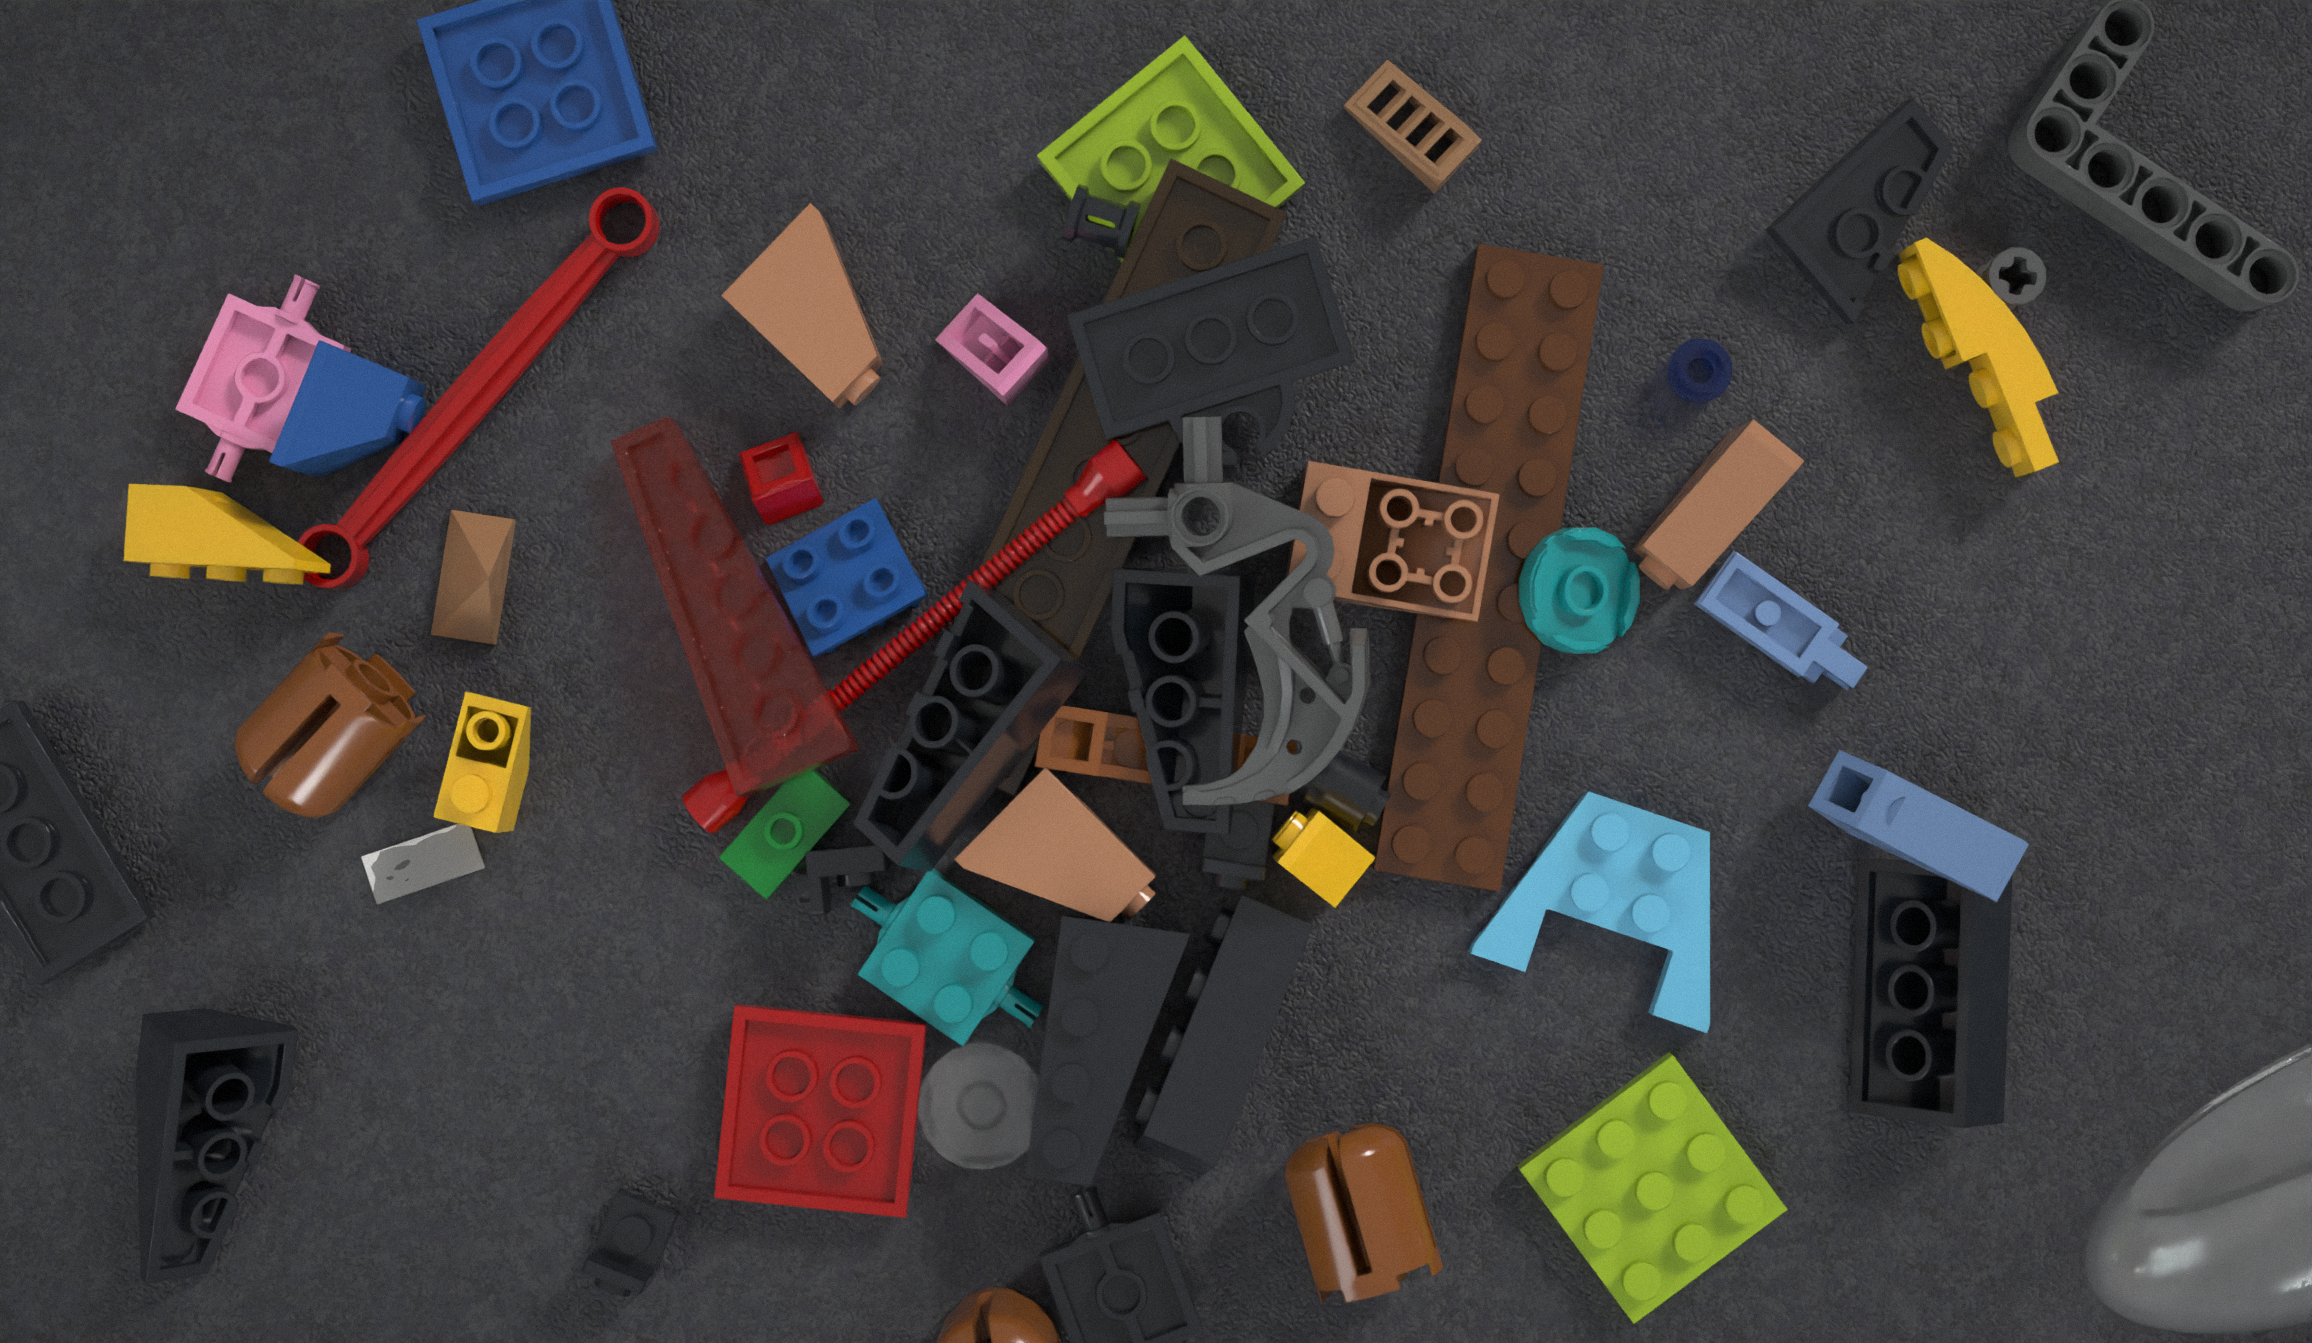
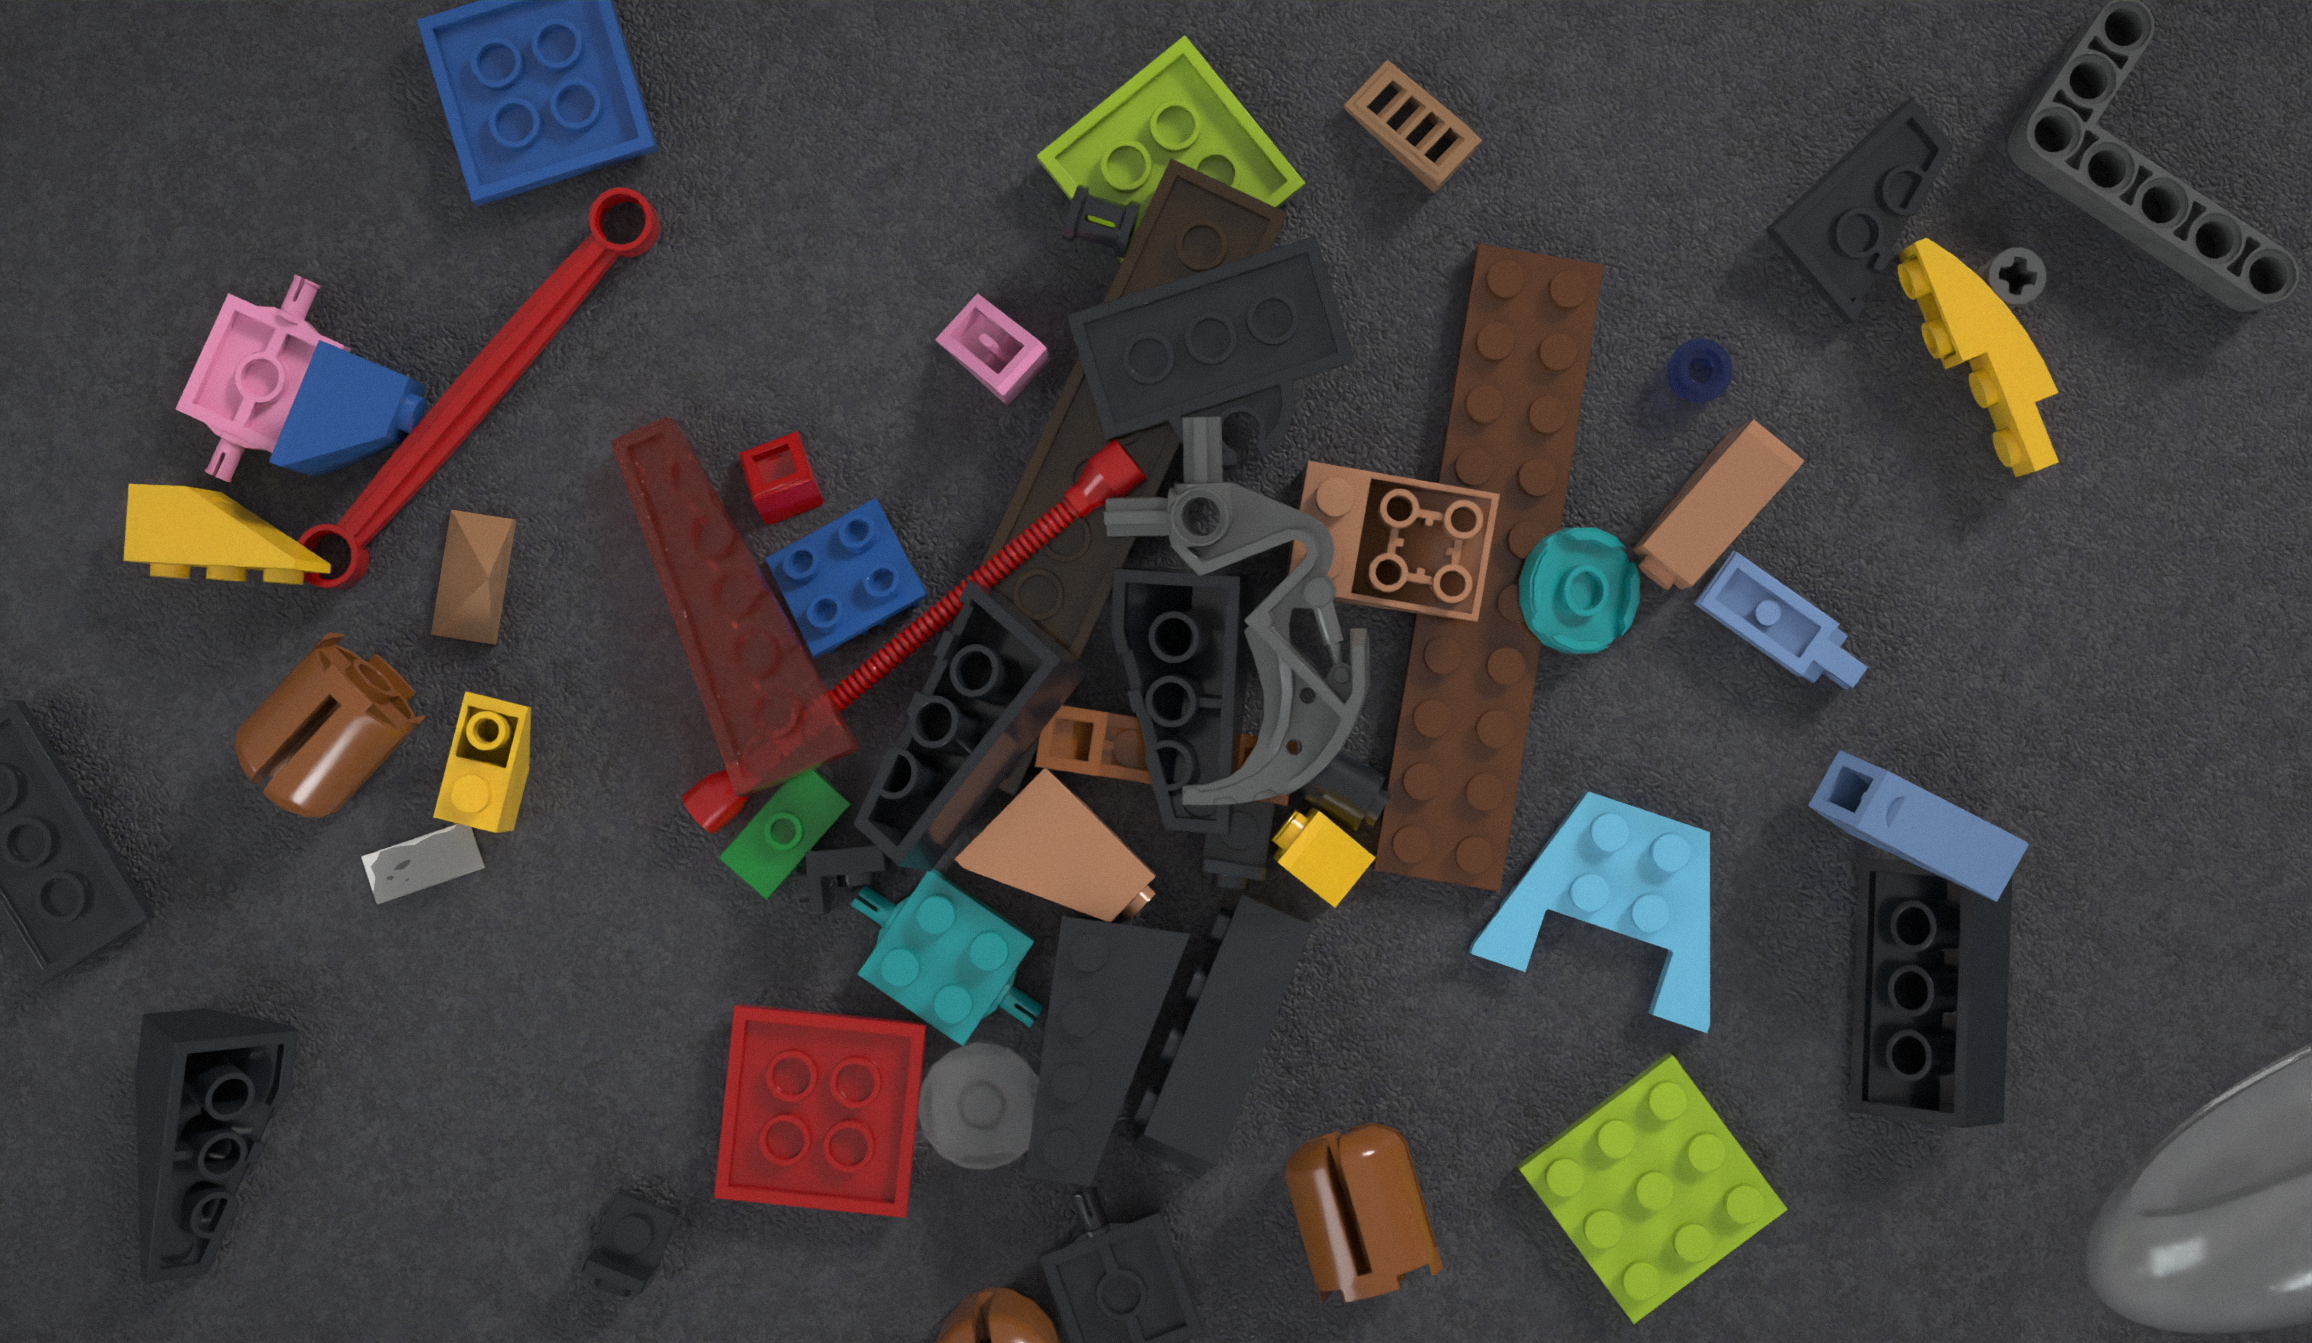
(809, 310): nougat slope -> none

